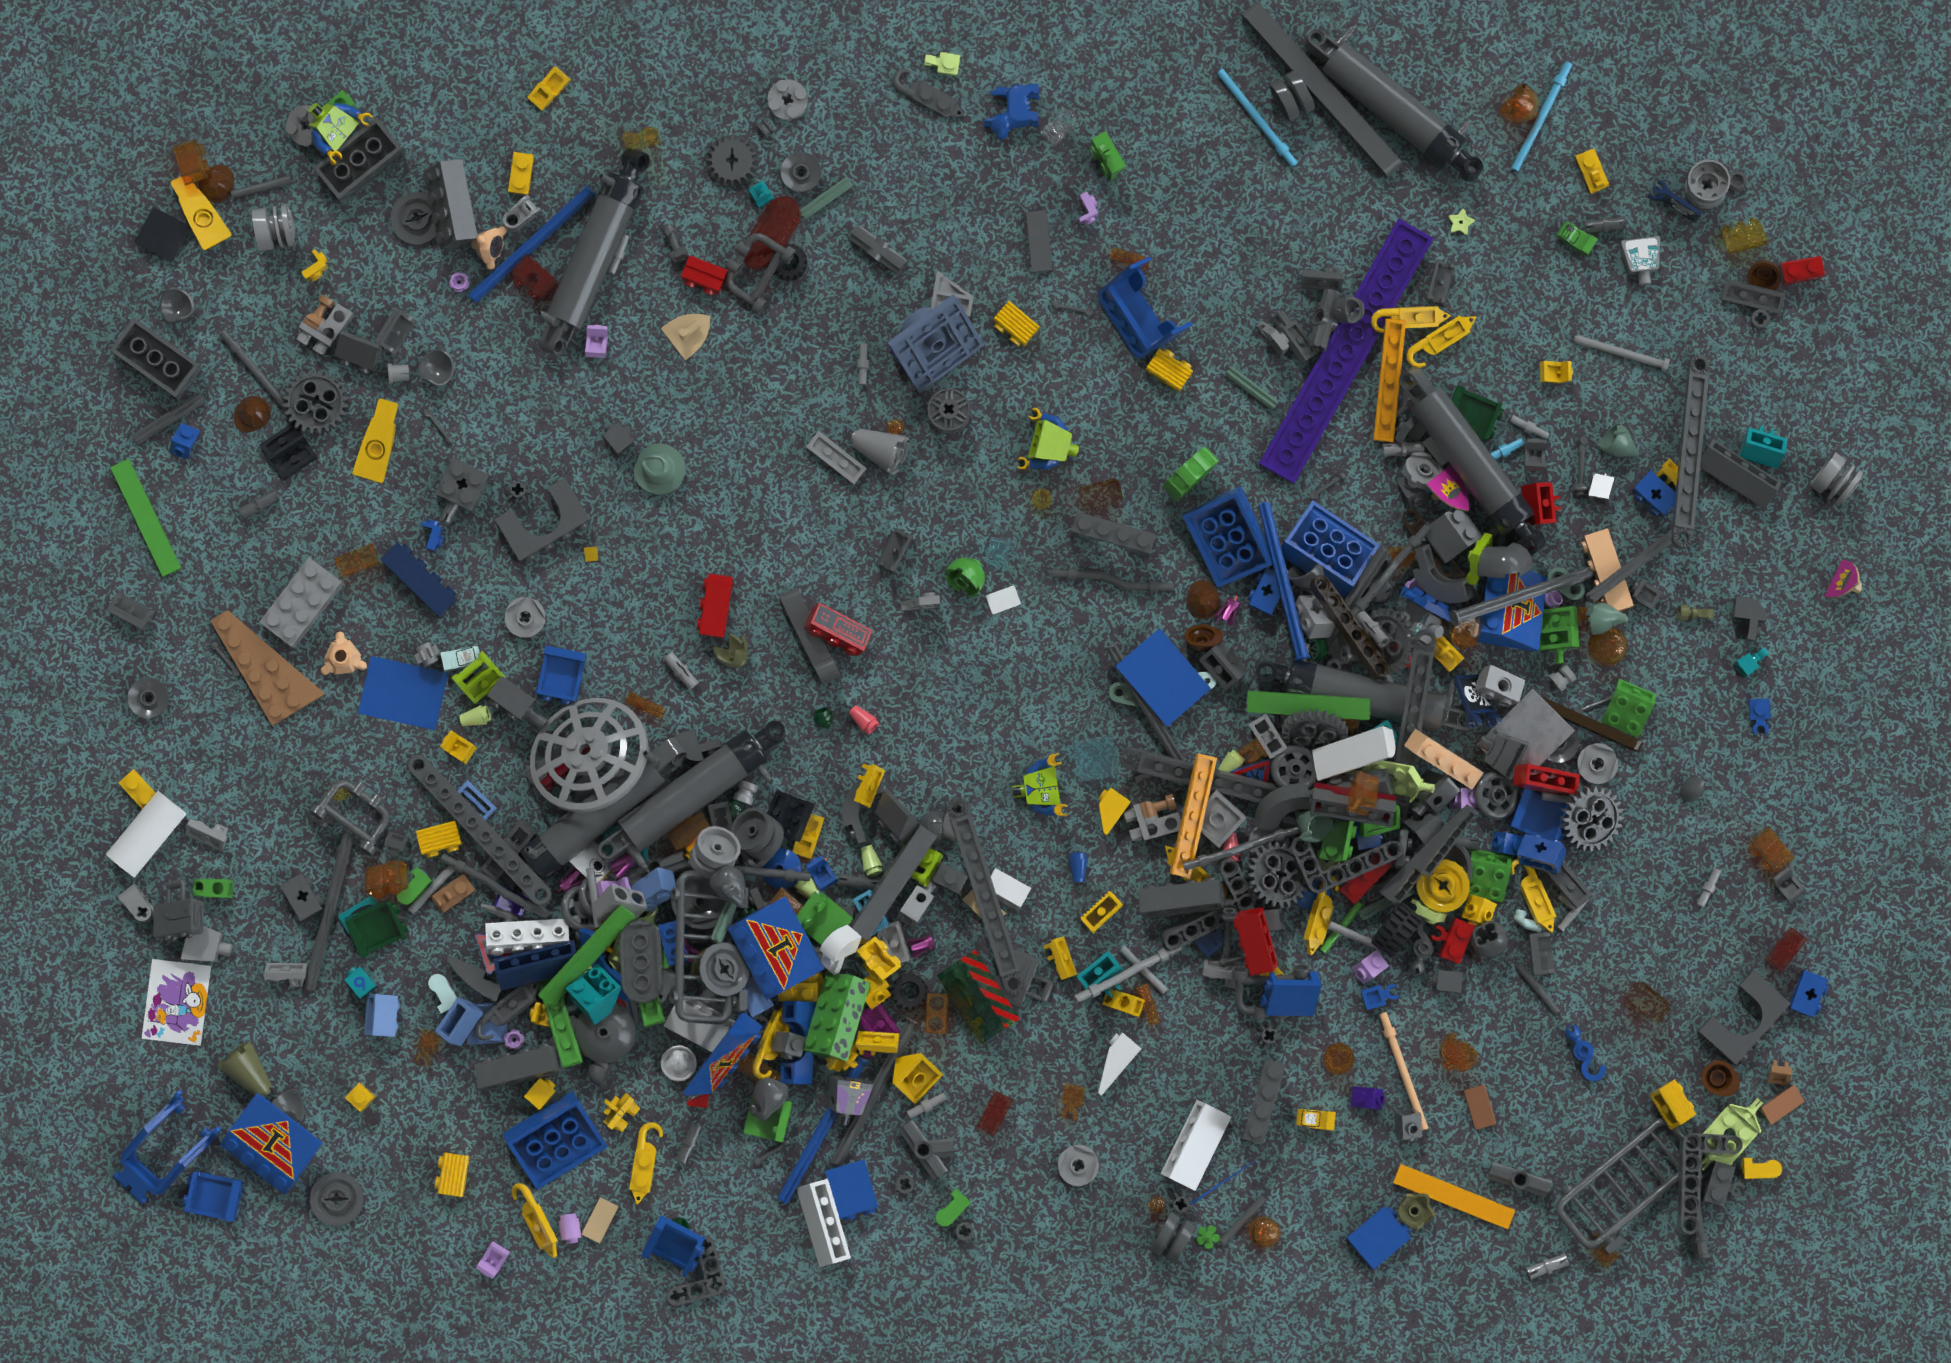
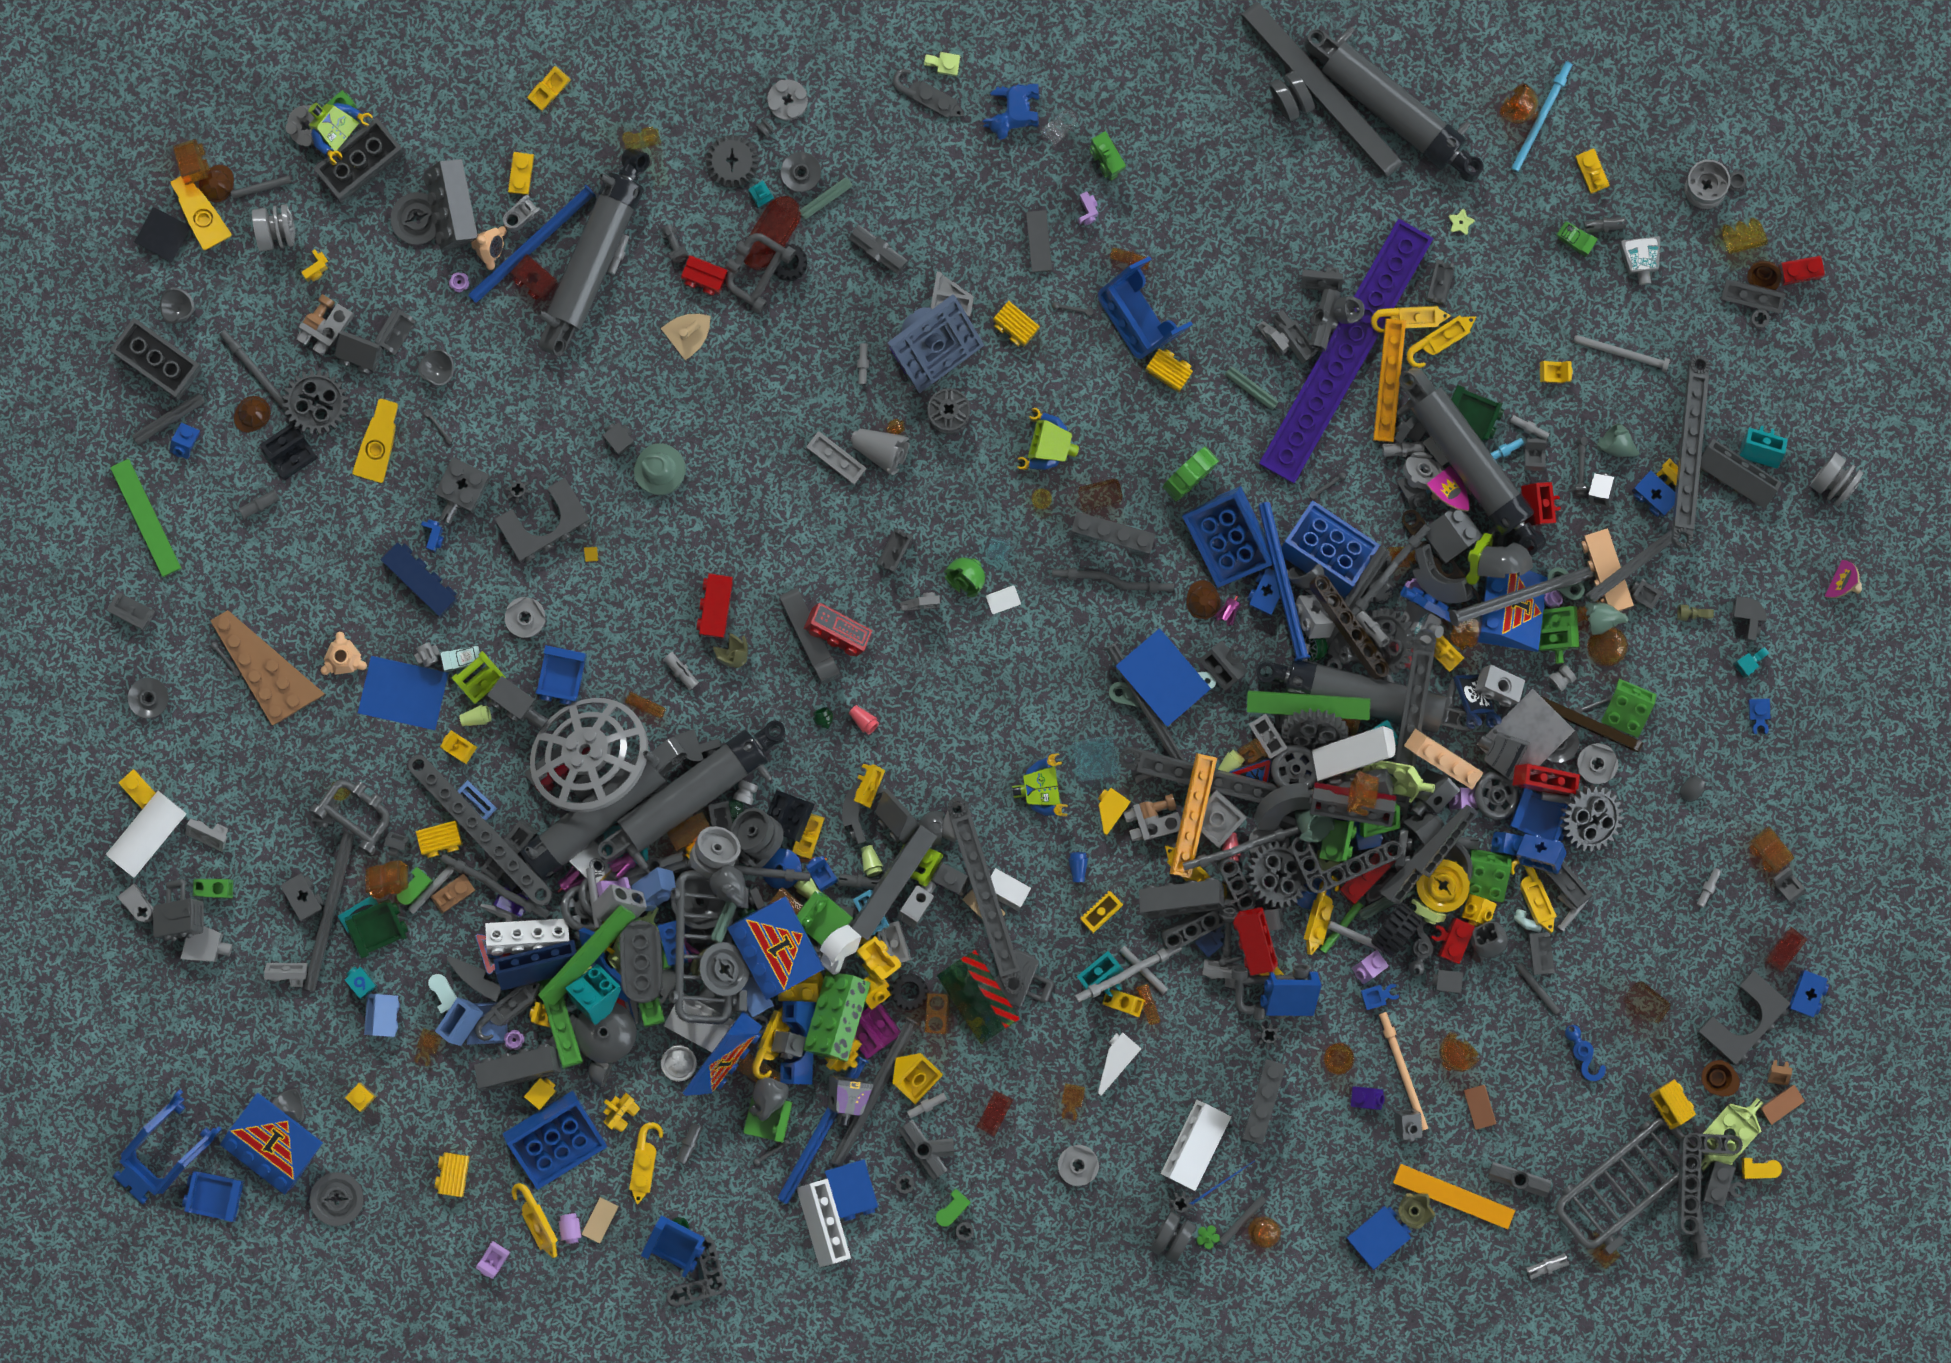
(176, 1002): sticker -> none
(246, 1069): olive cone -> none
(301, 603): light grey brick -> none
(357, 560): clear orange hinge -> none
(398, 373): light grey bush -> none
(596, 341): lavender bracket -> none
(699, 1100): red slope -> none
(877, 1042): yellow plate -> none
(921, 945): flat silver piece -> none
(1063, 960): yellow plate -> none
(1156, 1204): clear orange plate -> none
(1203, 637): reddish brown piece -> none
(1281, 148): medium azure bar -> none
(1316, 1119): yellow leg -> none
(1675, 202): dark blue flag -> none

